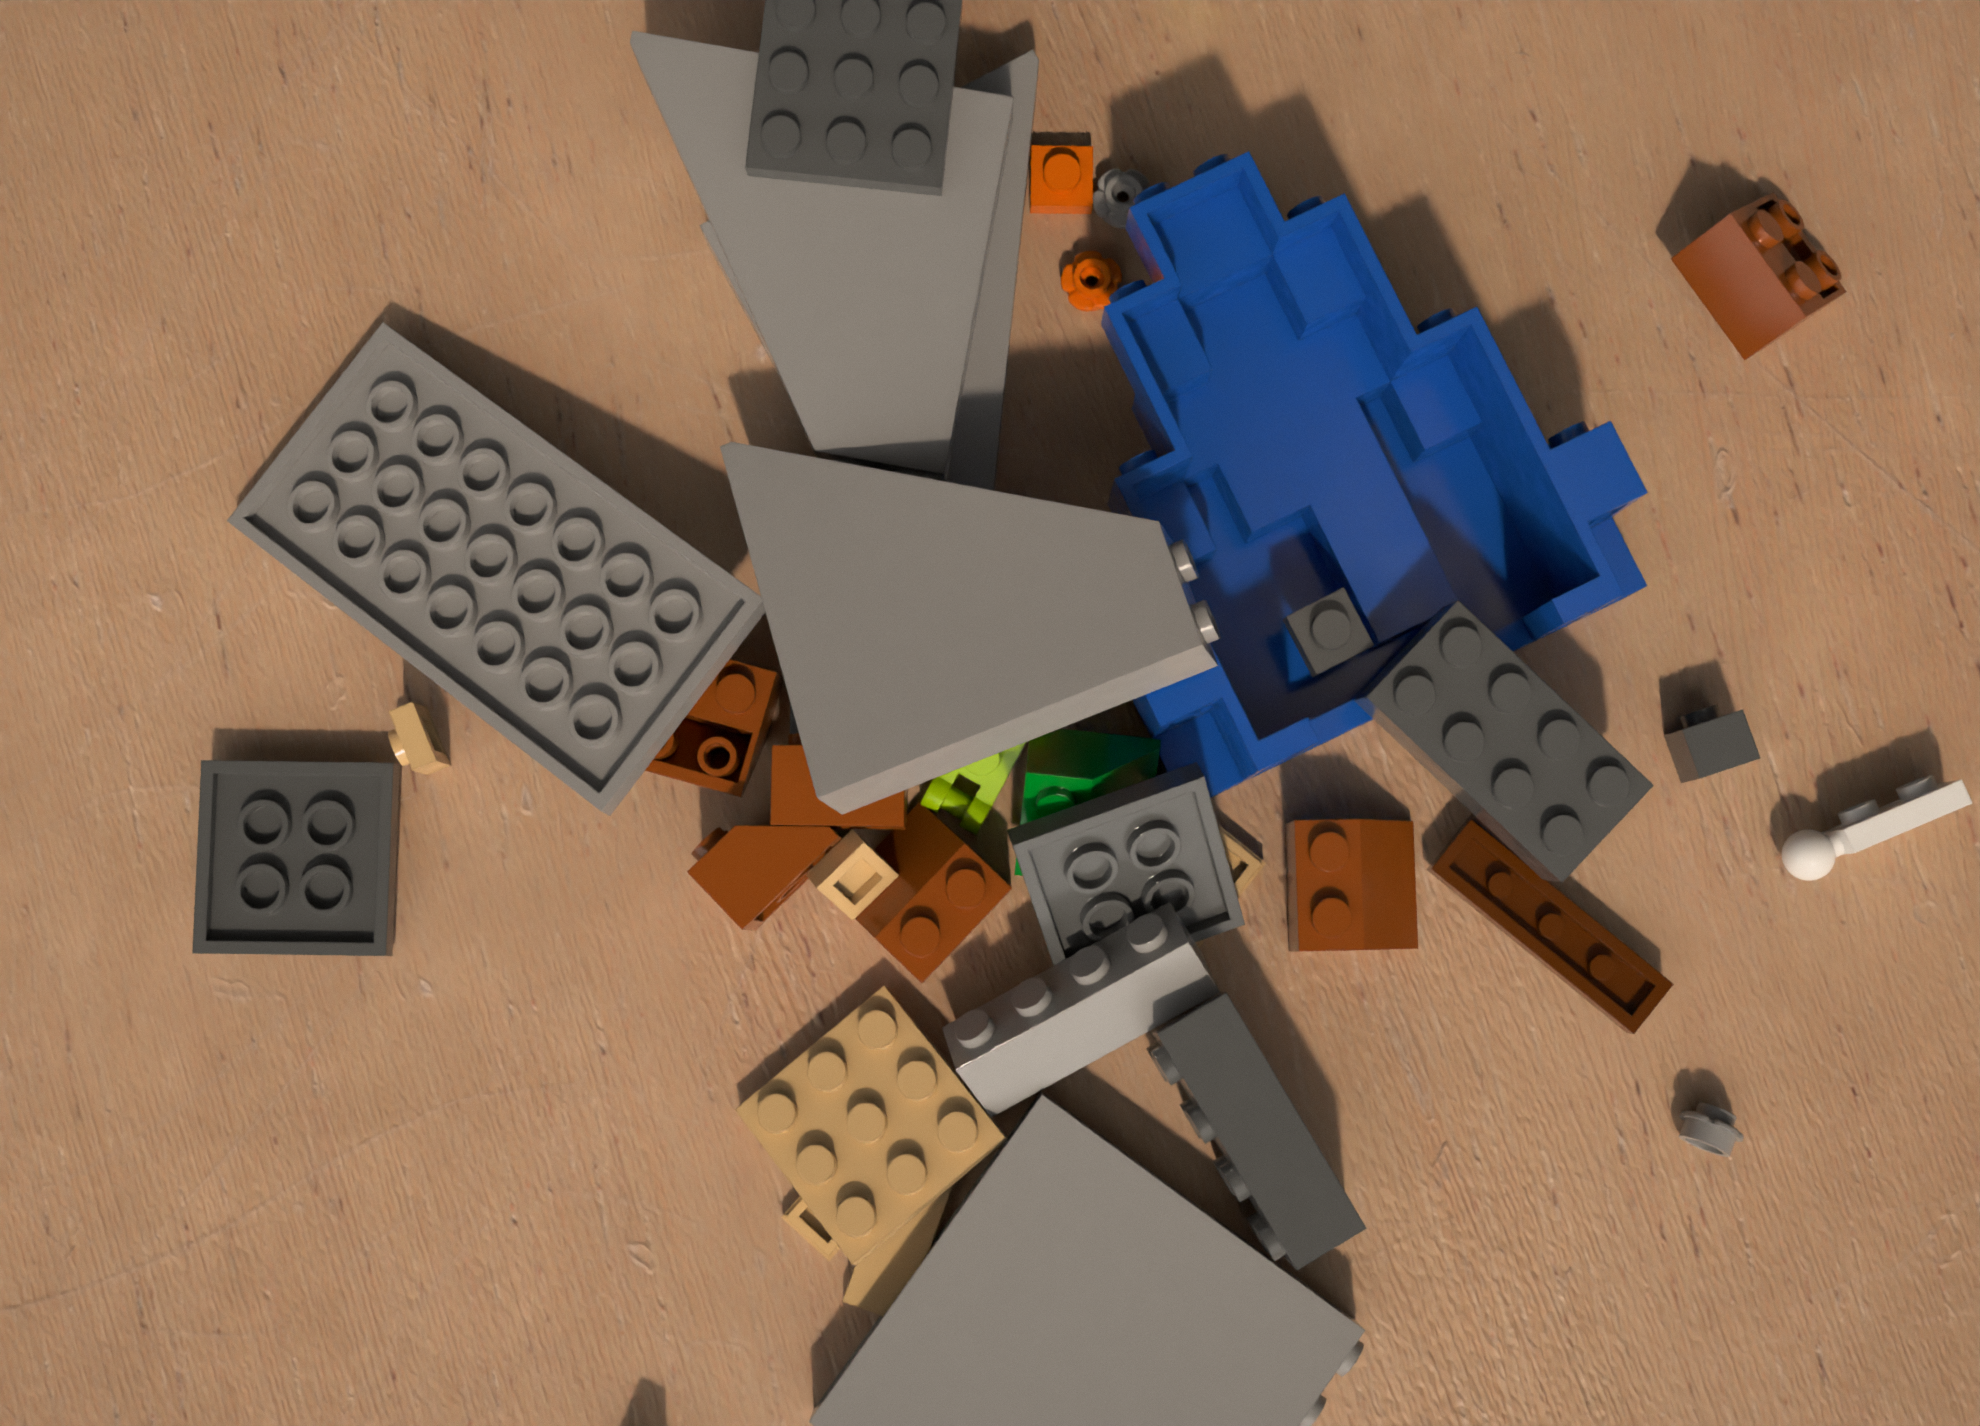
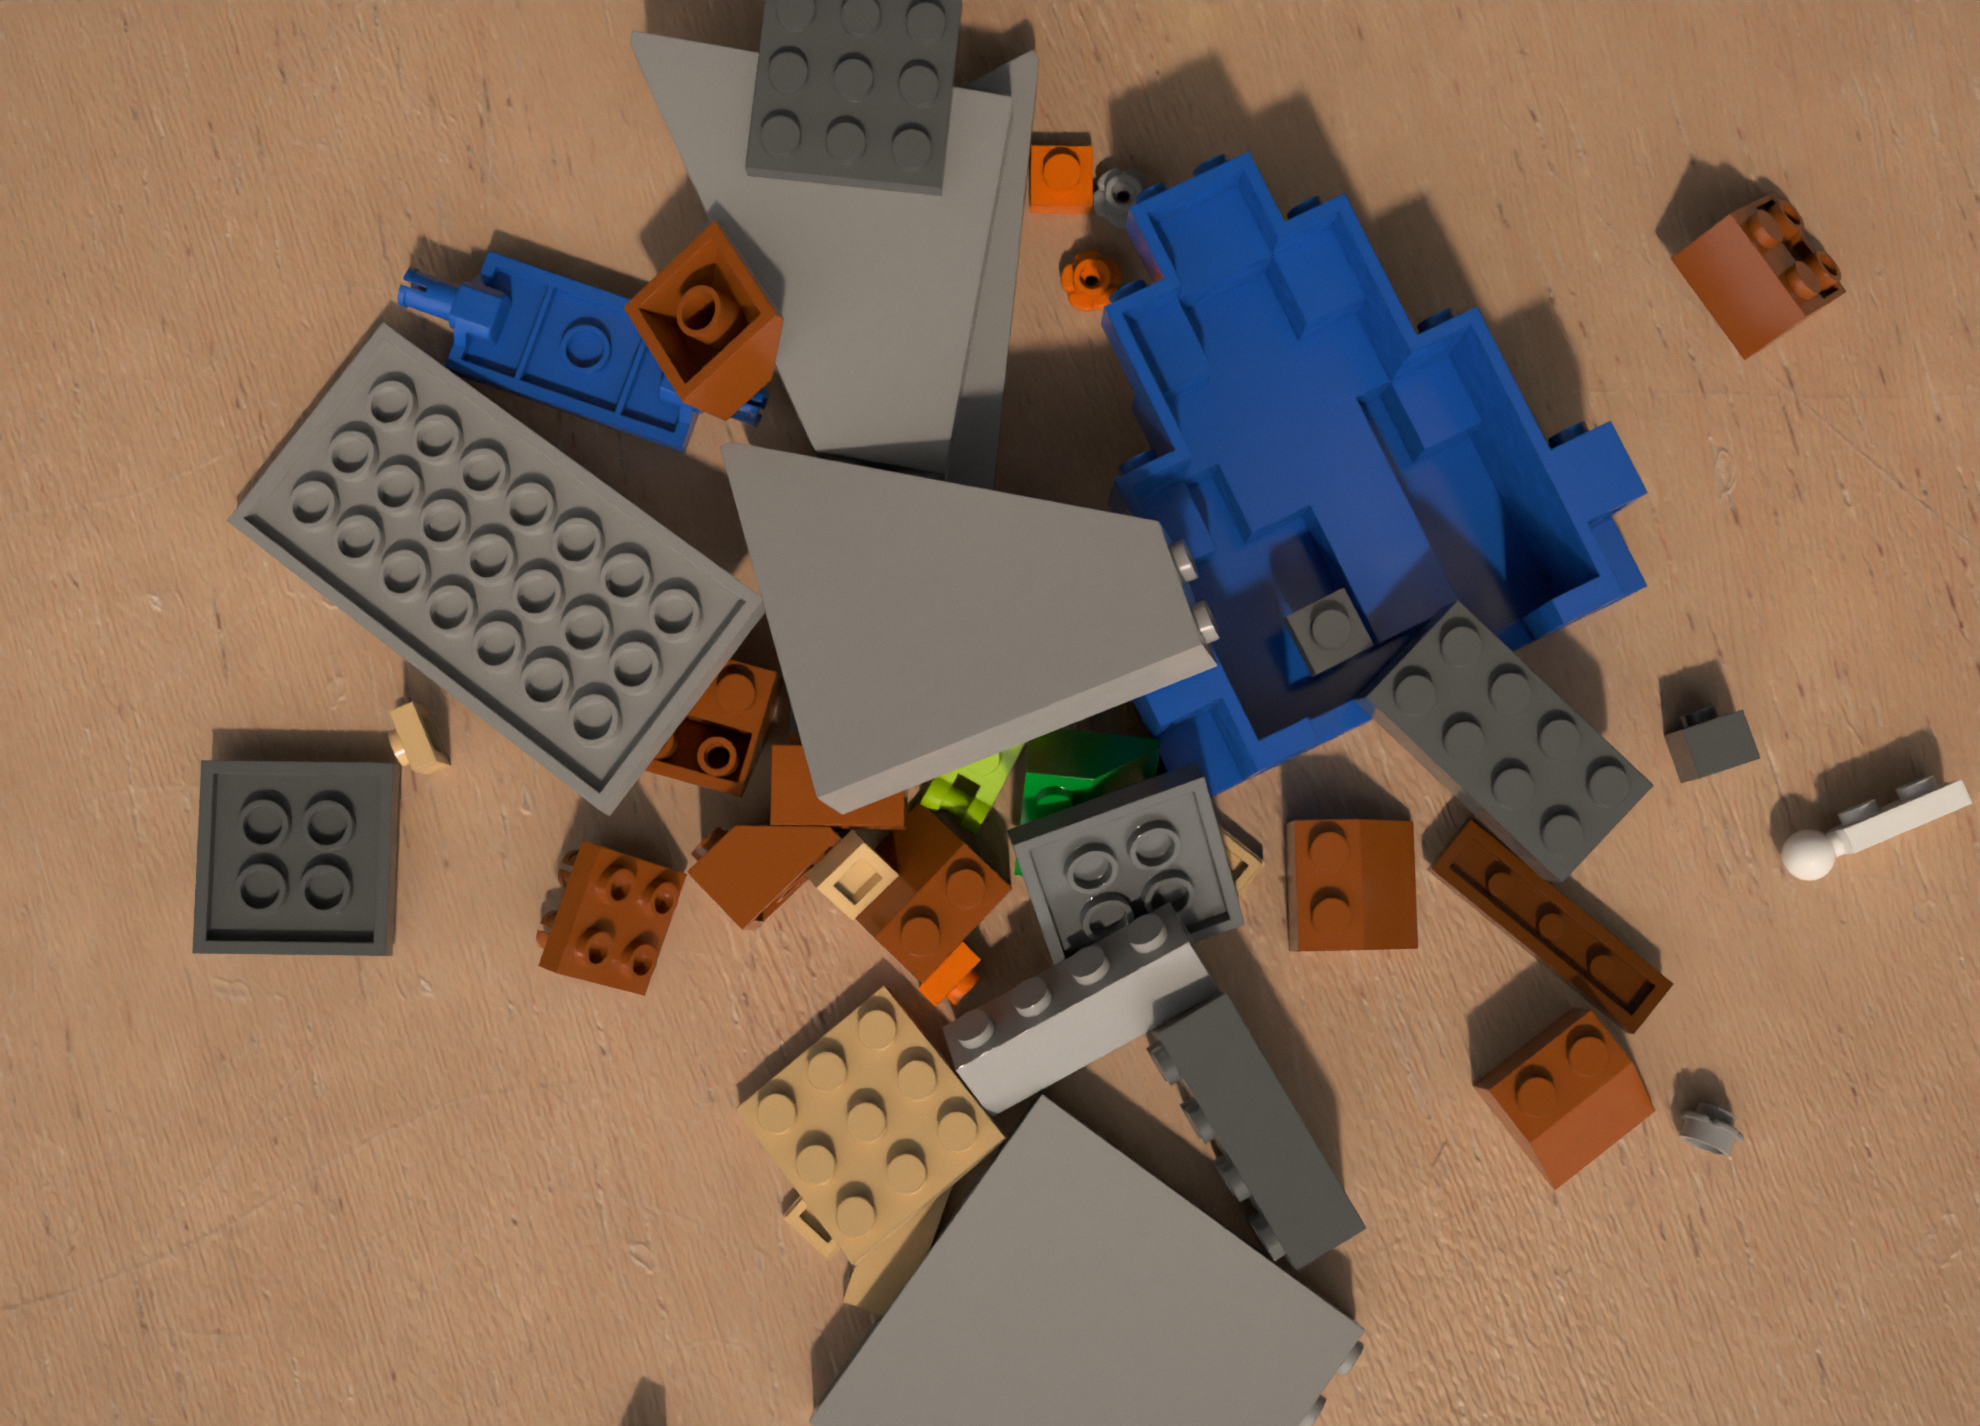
(559, 348): none -> blue plate
(610, 918): none -> dark orange plate
(710, 324): none -> dark orange slope
(952, 977): none -> orange plate
(1567, 1095): none -> dark orange slope

